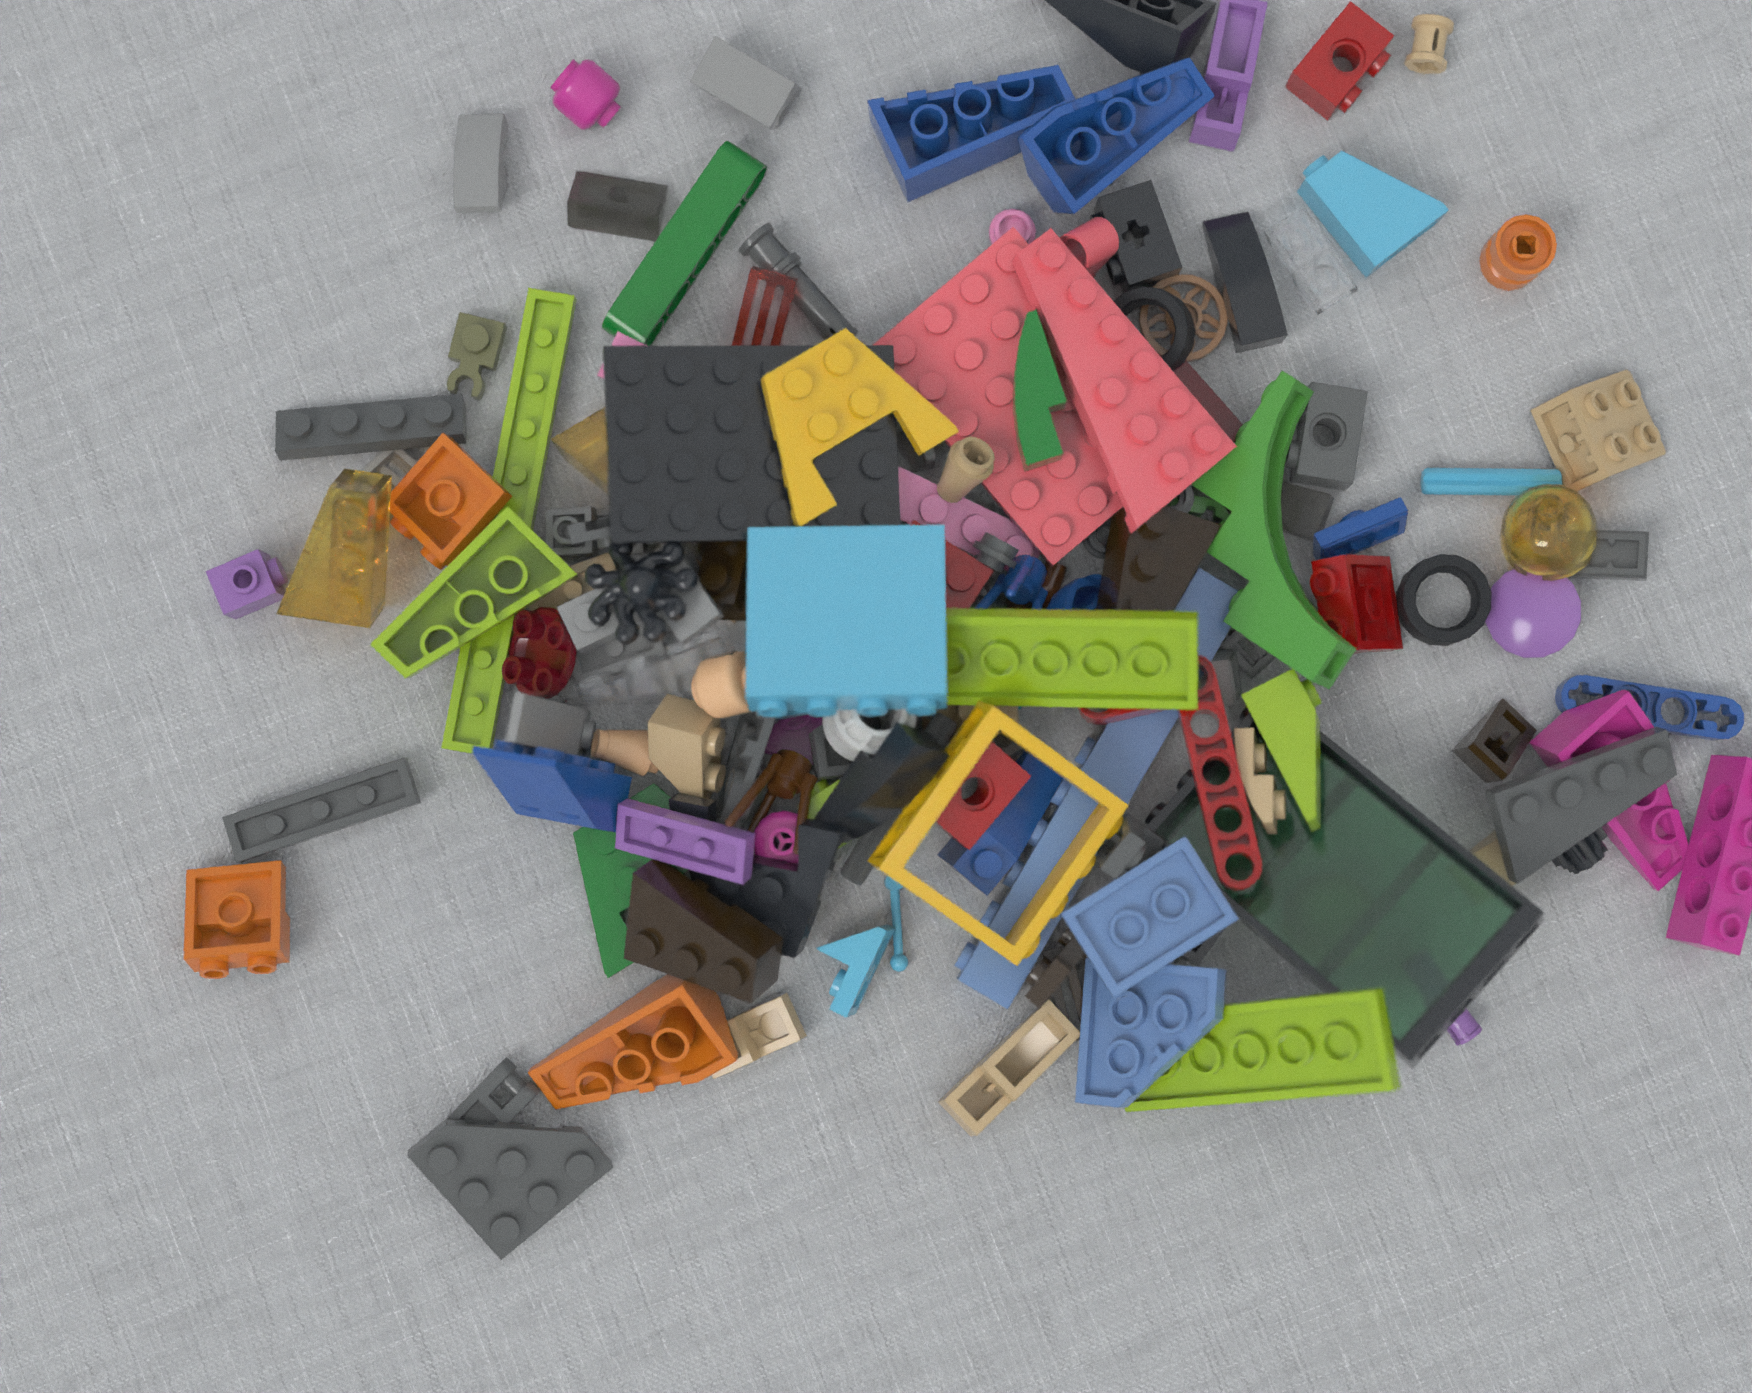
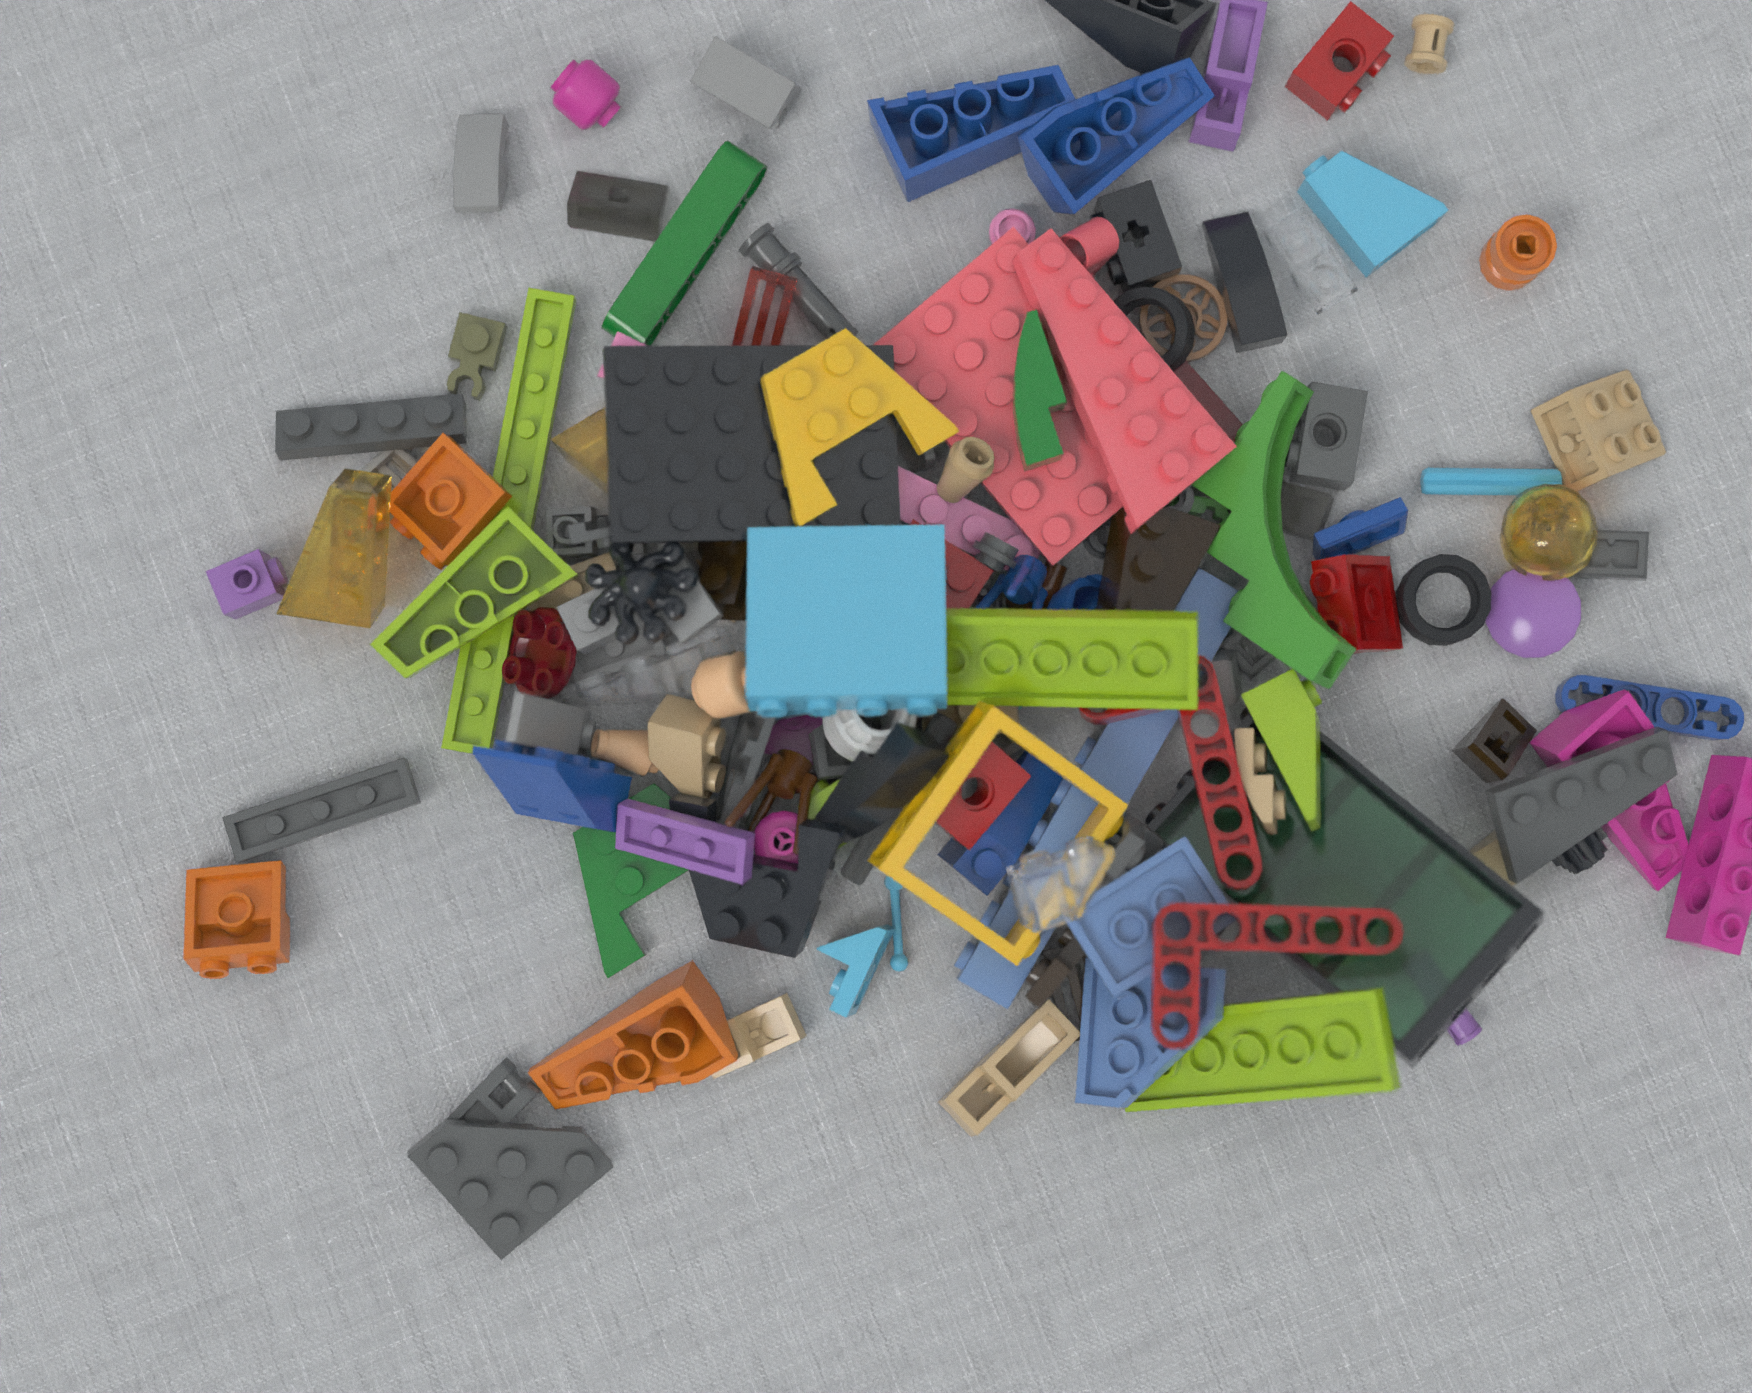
(696, 936): dark brown wedge -> none
(1060, 884): none -> clear slope
(1250, 937): none -> red beam

